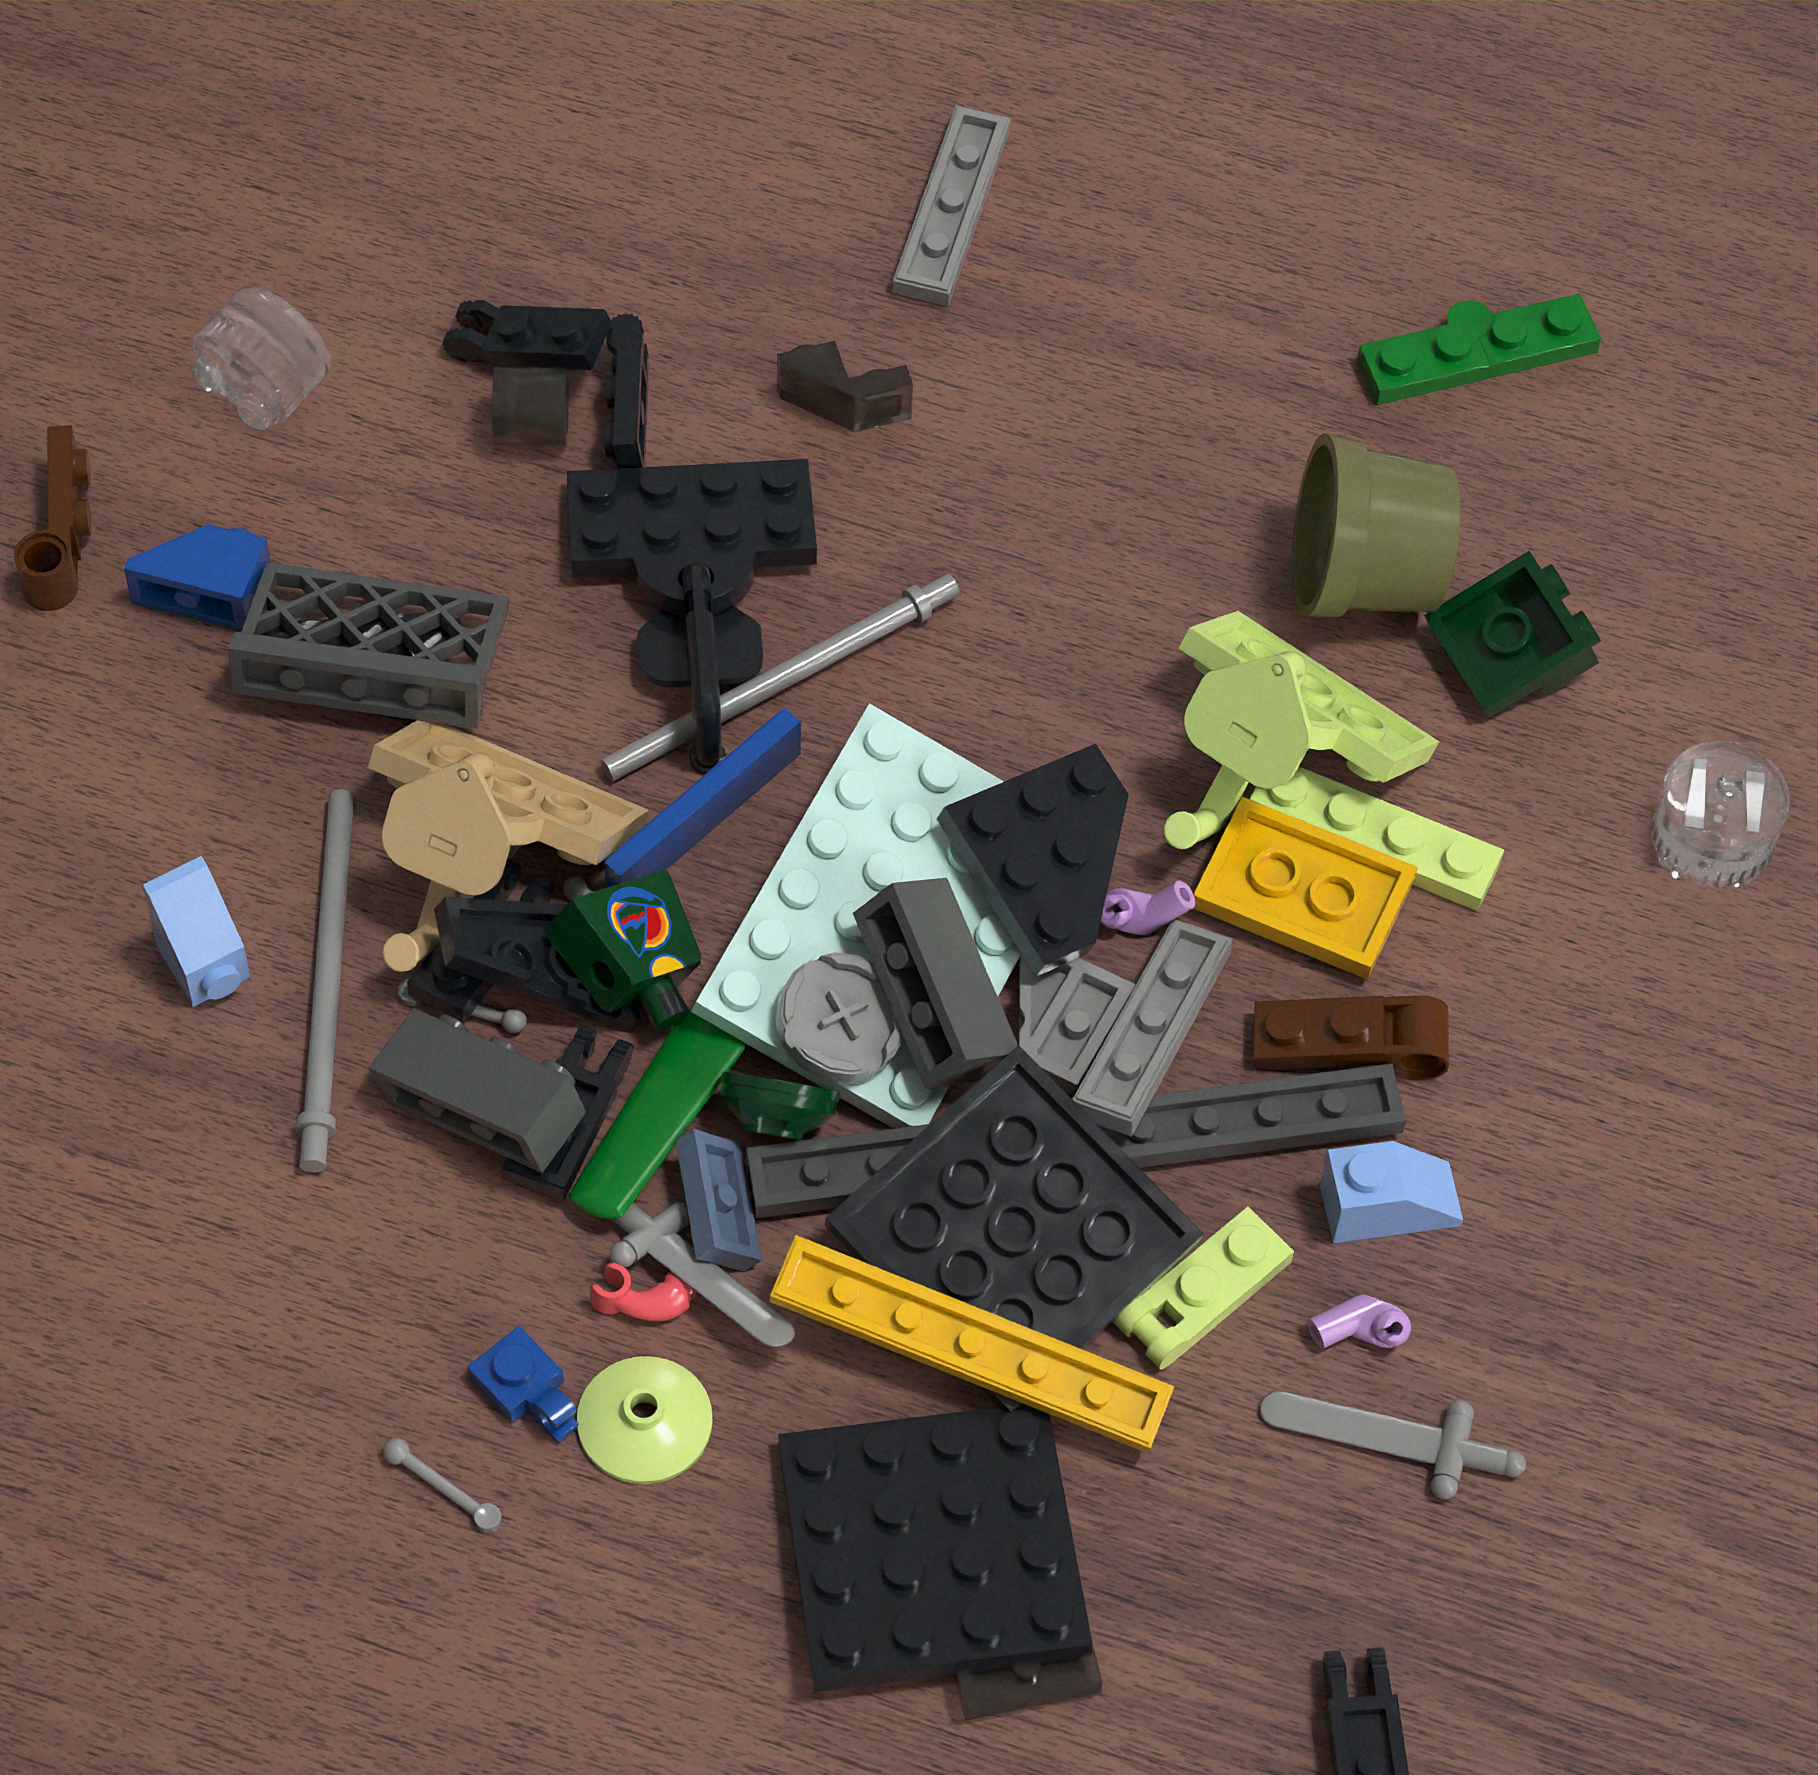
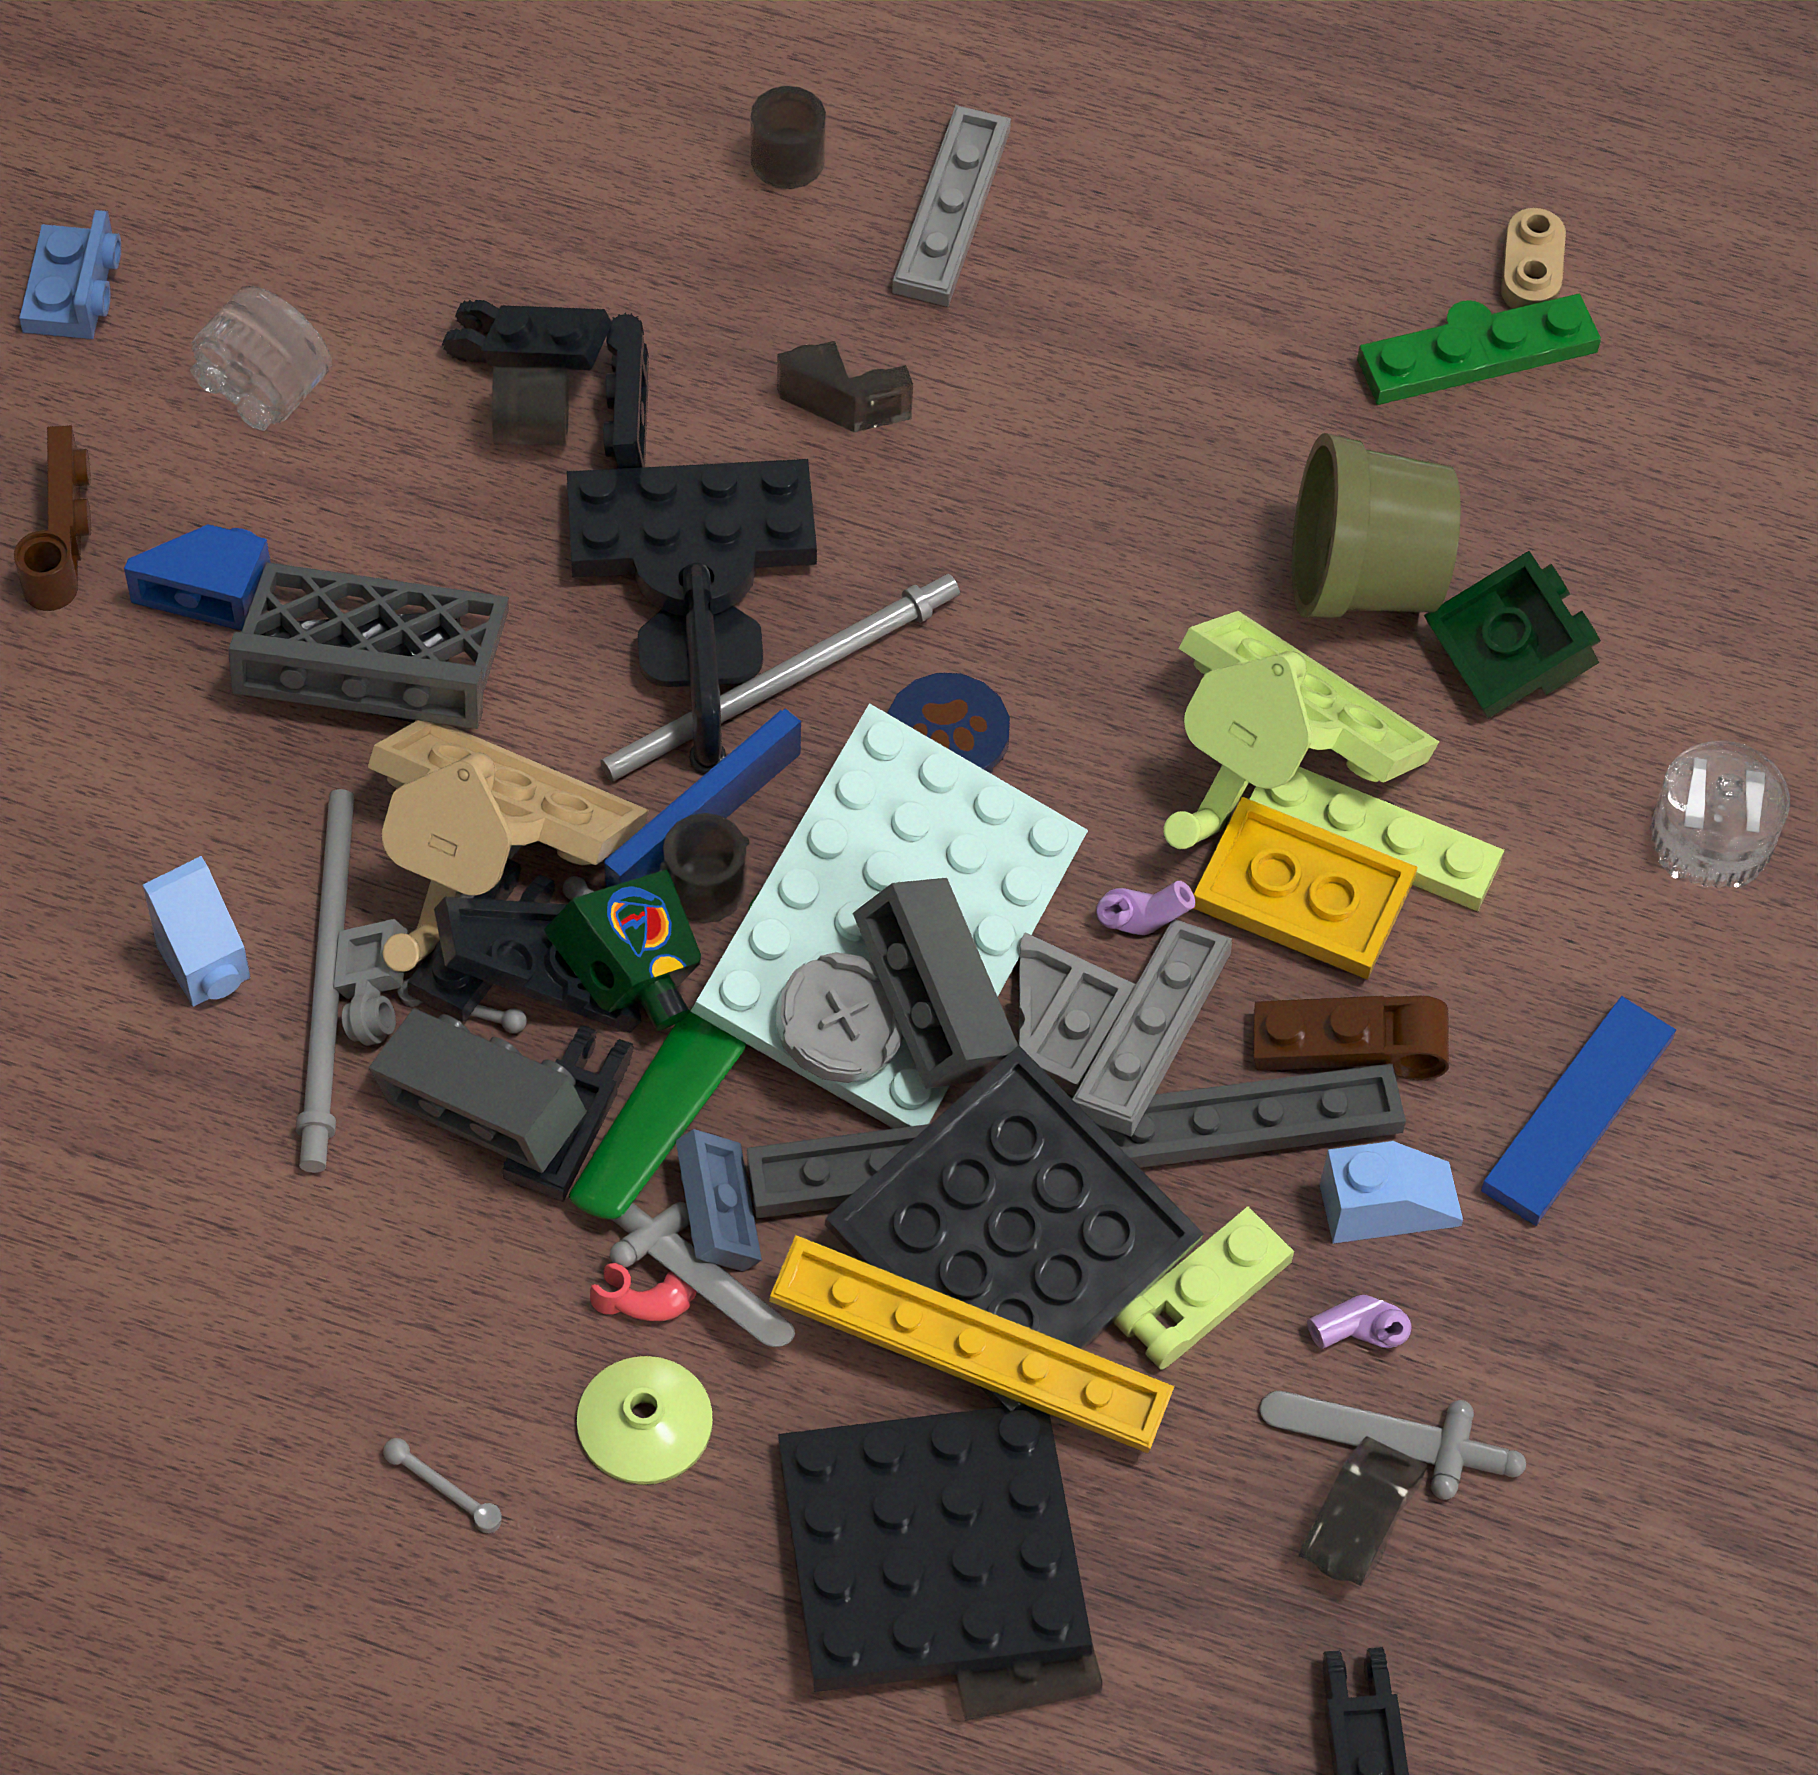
(70, 279): none -> medium blue bracket
(362, 976): none -> light grey plate
(523, 1379): blue plate -> none
(707, 866): none -> clear smoke piece
(777, 1105): dark green piece -> none
(788, 137): none -> clear smoke piece
(957, 715): none -> dark blue tile
(1044, 852): black plate -> none
(1362, 1511): none -> clear smoke slope
(1533, 256): none -> tan plate
(1578, 1111): none -> blue tile

